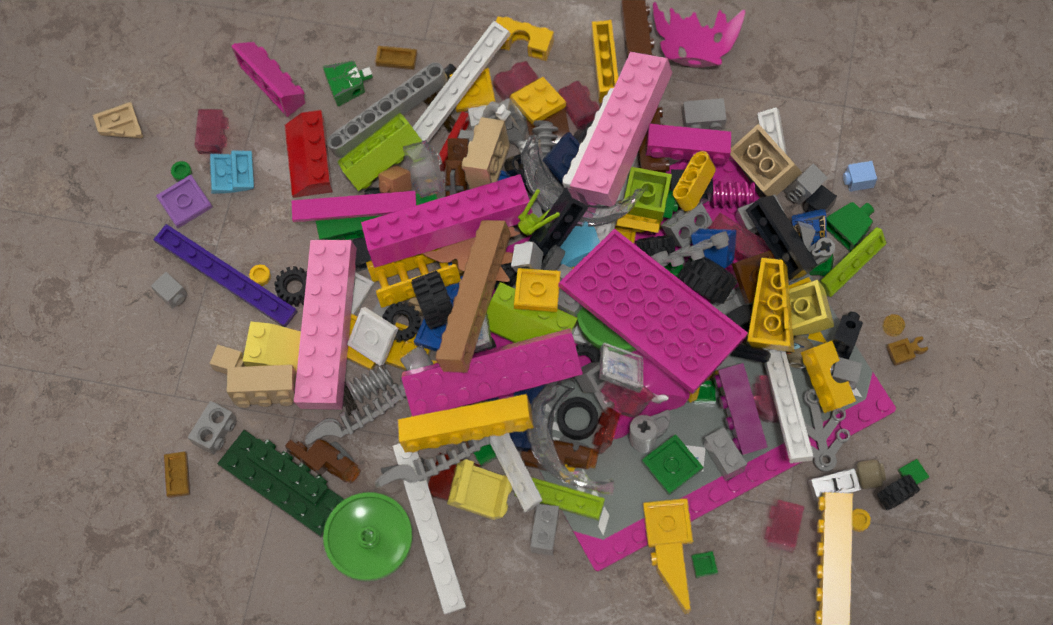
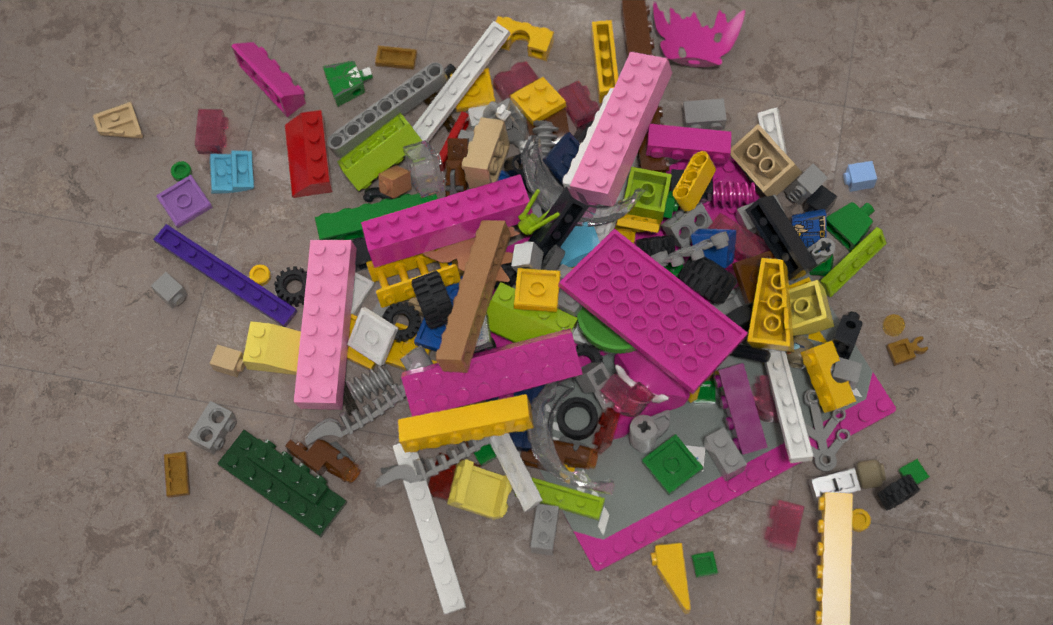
(261, 385): tan brick -> none
(351, 206): dark pink tile -> none
(368, 536): bright green dish -> none
(621, 367): clear tile -> none
(667, 522): yellow plate -> none
(806, 233): light grey slope -> none

